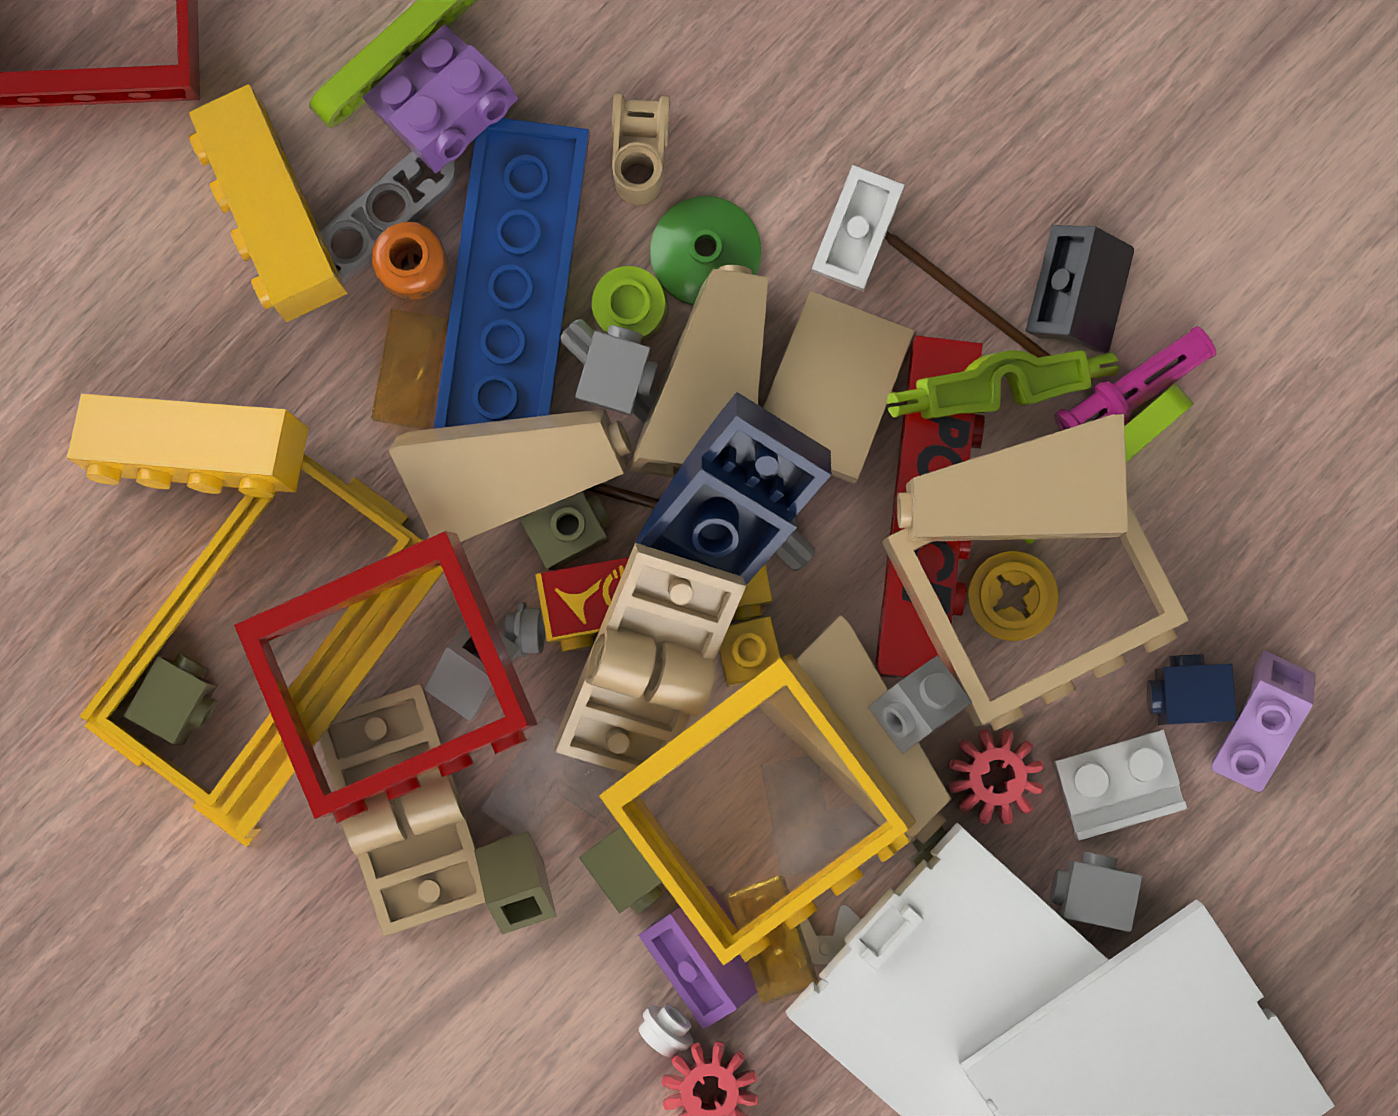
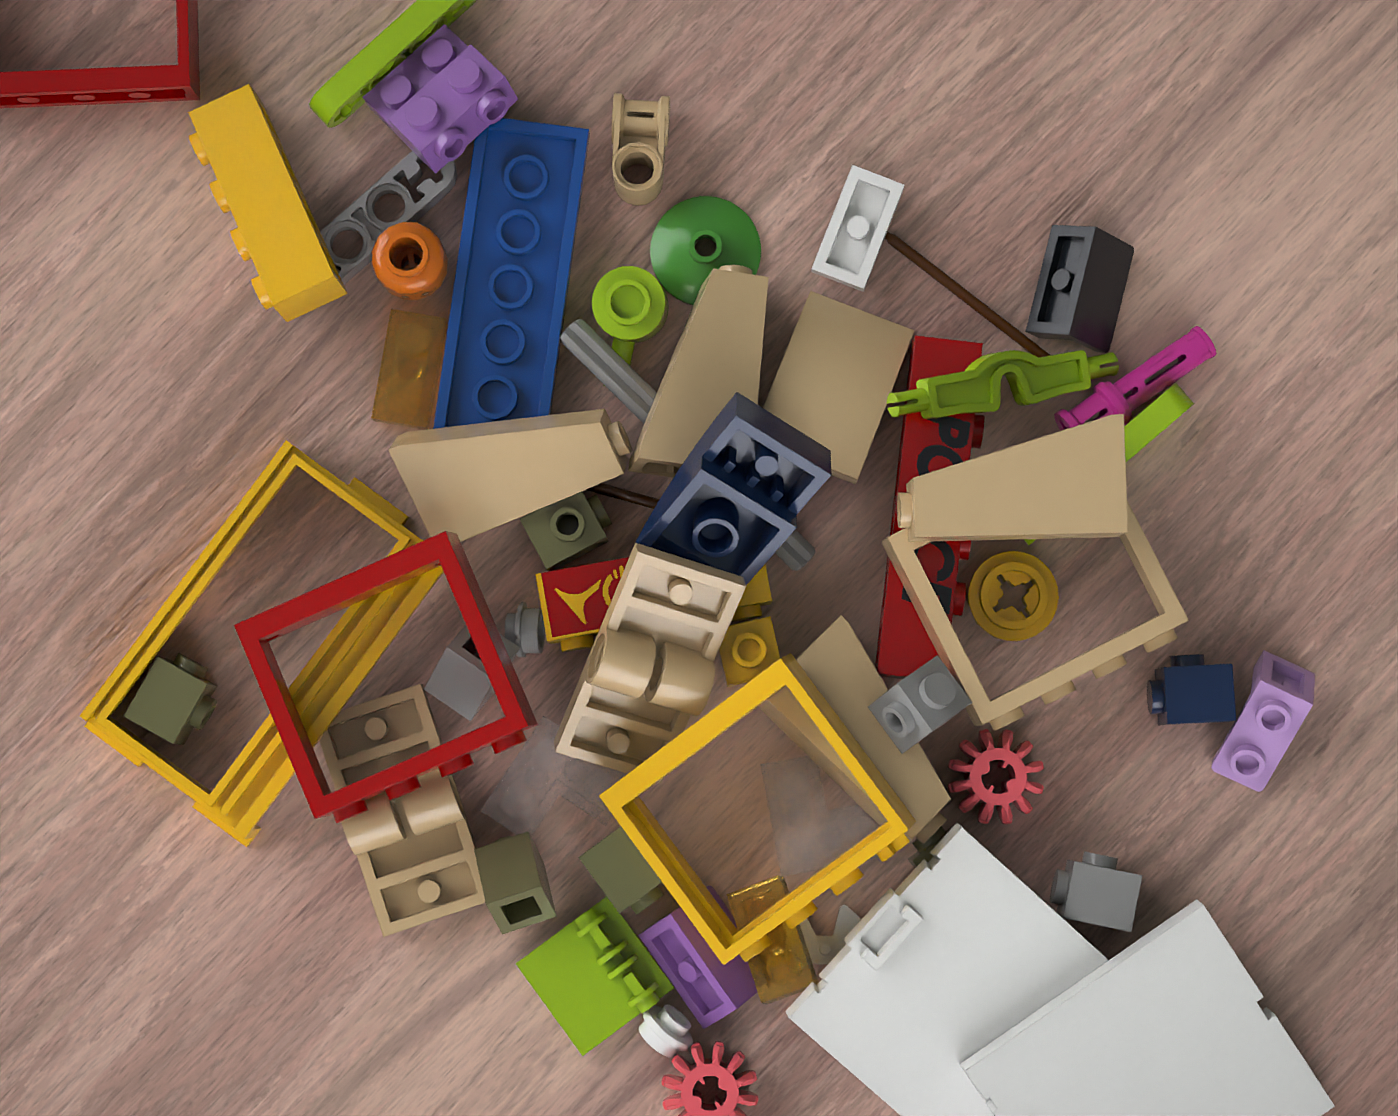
(188, 444): yellow brick -> none
(595, 976): none -> lime hinge
(616, 370): light grey brick -> none
(1119, 785): white plate -> none

